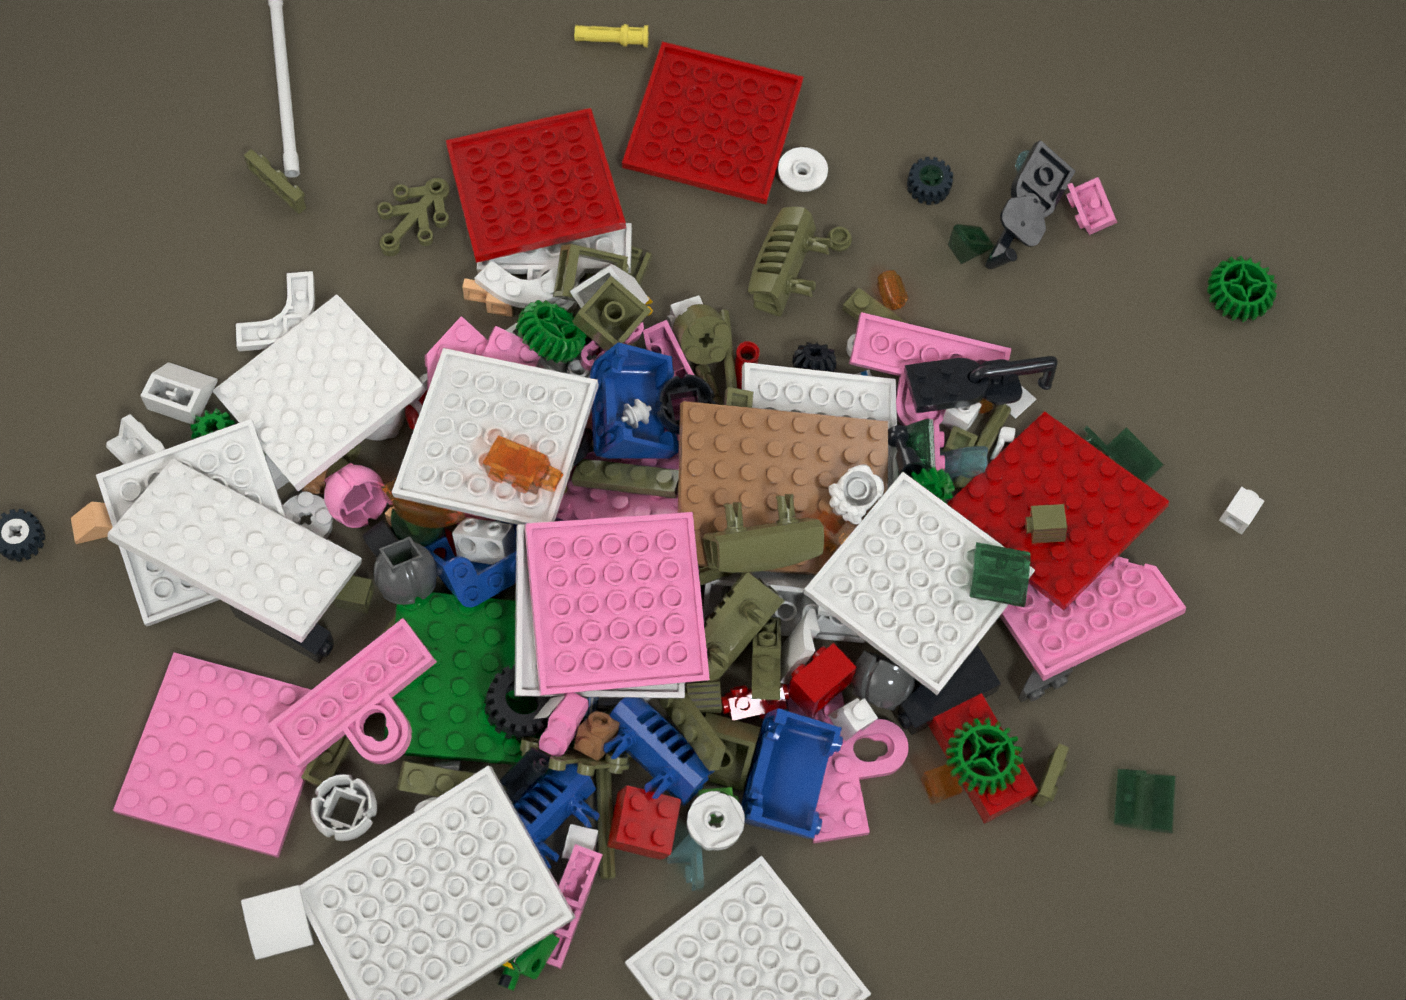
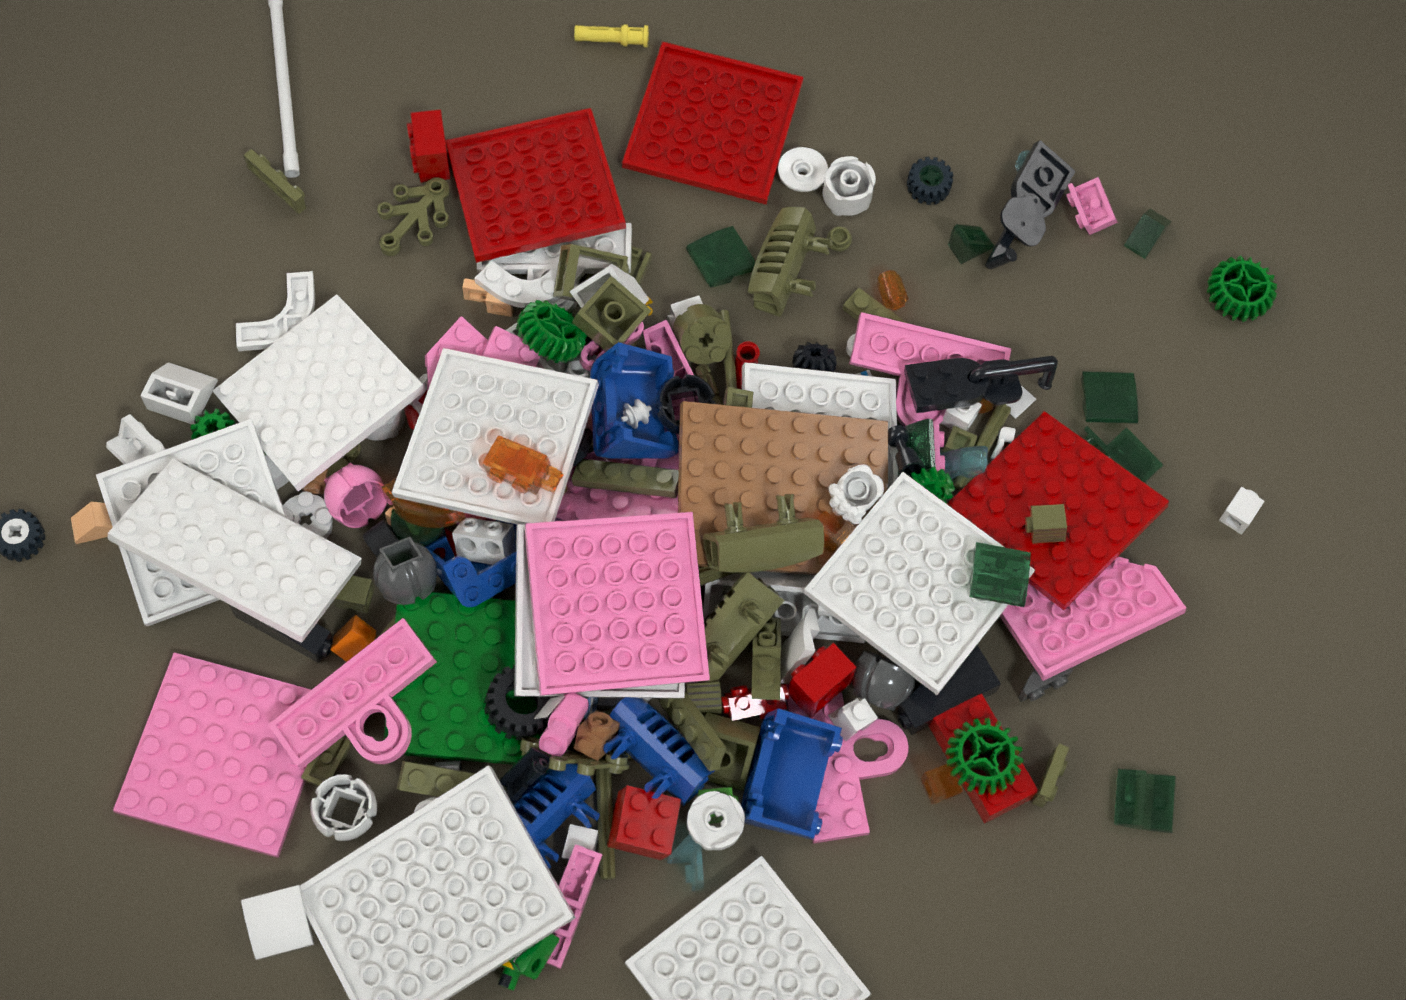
(352, 638): none -> orange panel
(428, 145): none -> red brick
(721, 256): none -> clear green slope
(848, 186): none -> white brick
(1110, 397): none -> clear green slope
(1147, 233): none -> clear green slope

